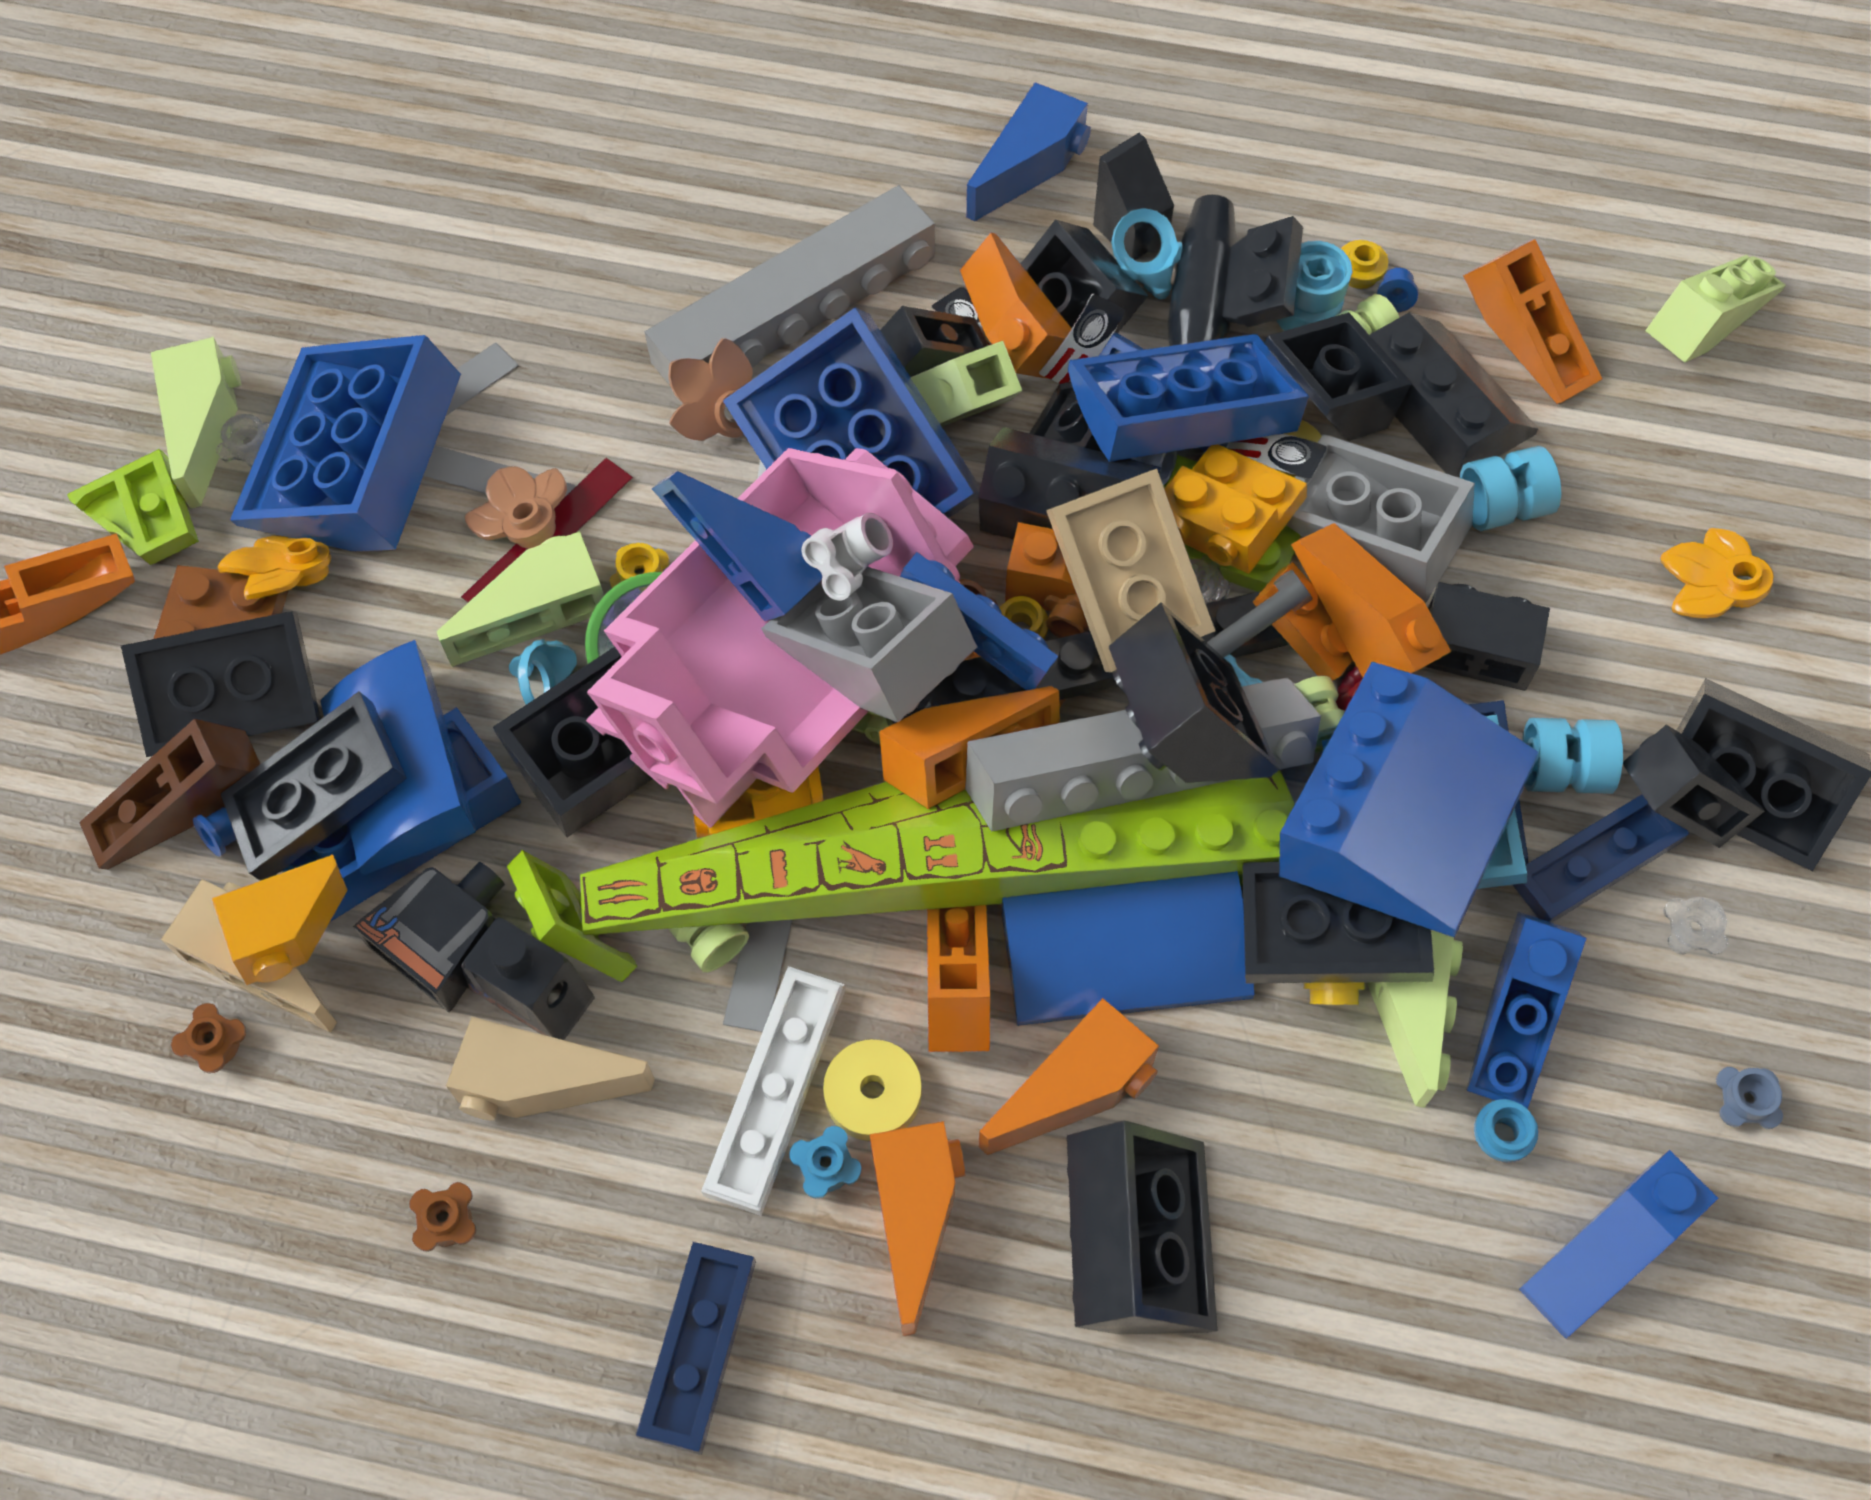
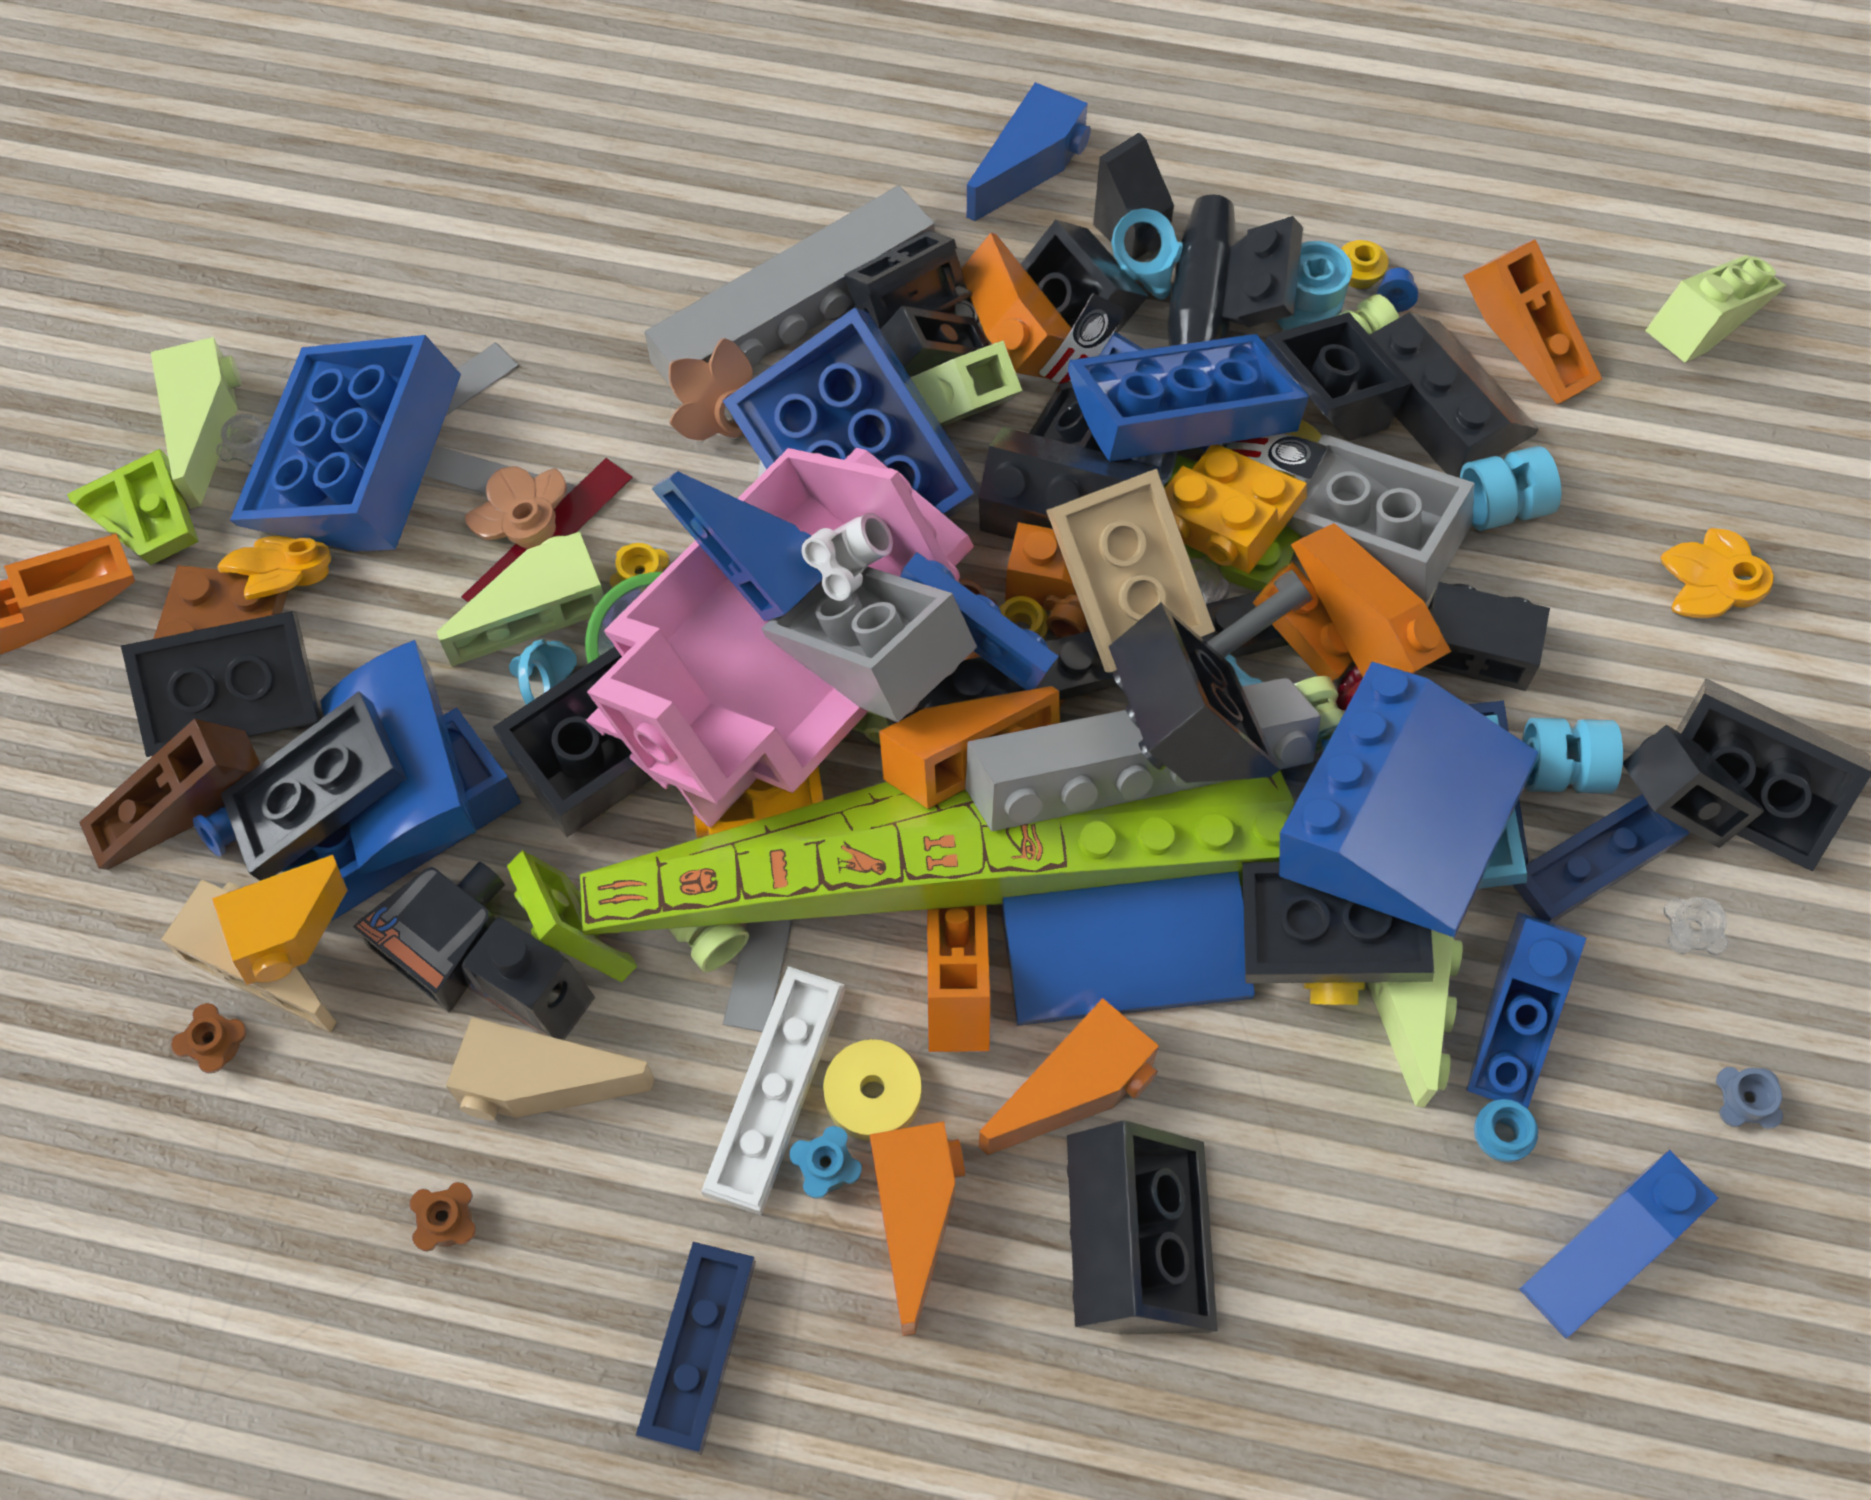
(915, 275): none -> black hinge

